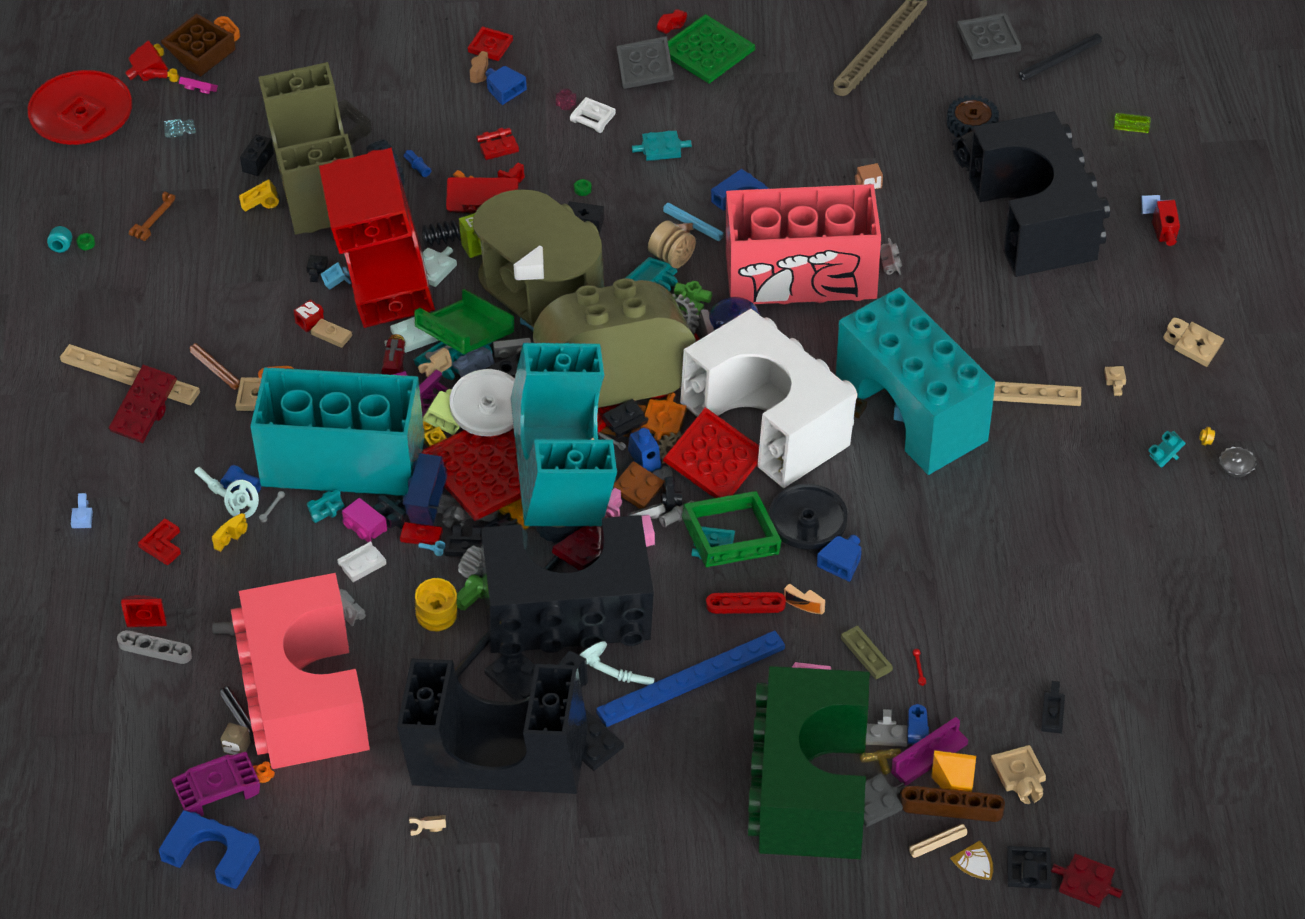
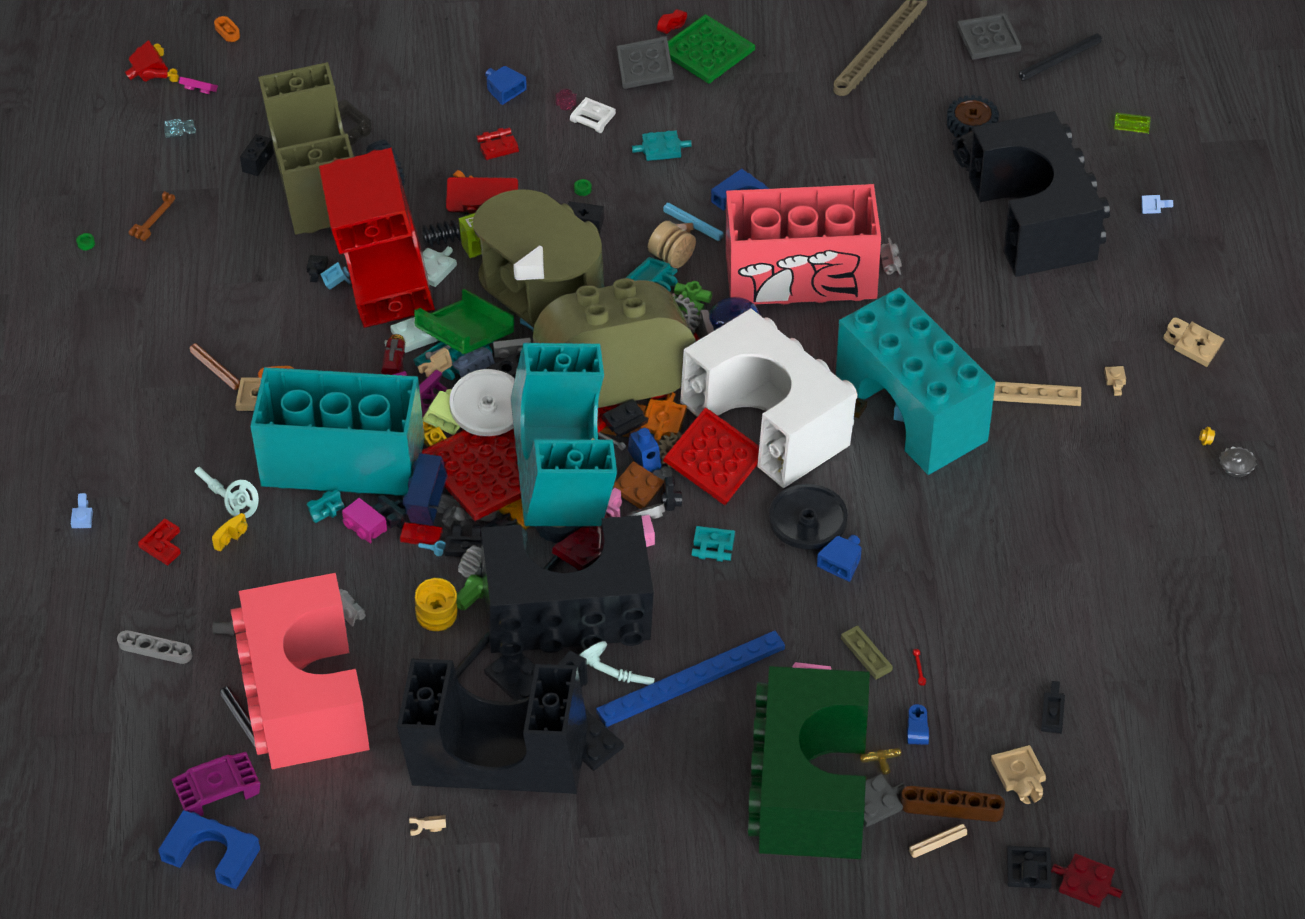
(58, 101): red dish -> none
(59, 239): teal head -> none
(121, 371): tan plate -> none
(143, 404): dark red plate -> none
(143, 611): red slope -> none
(199, 44): reddish brown slope -> none
(235, 739): dark tan brick -> none
(236, 473): blue piece -> none
(263, 193): yellow plate -> none
(263, 517): light grey hinge -> none
(264, 776): orange plate -> none
(308, 315): red brick -> none
(331, 333): tan plate -> none
(361, 561): white plate -> none
(417, 163): blue axle -> none
(479, 68): medium nougat piece -> none
(490, 41): red plate -> none
(515, 172): red bracket -> none
(672, 516): light grey pin -> none
(735, 551): green window -> none
(746, 602): red plate -> none
(808, 602): slope -> none
(869, 175): nougat brick -> none
(886, 732): light grey hinge -> none
(919, 757): magenta fence -> none
(953, 770): light orange slope -> none
(975, 861): sticker -> none
(1166, 228): red torso -> none
(1167, 449): teal hips -> none

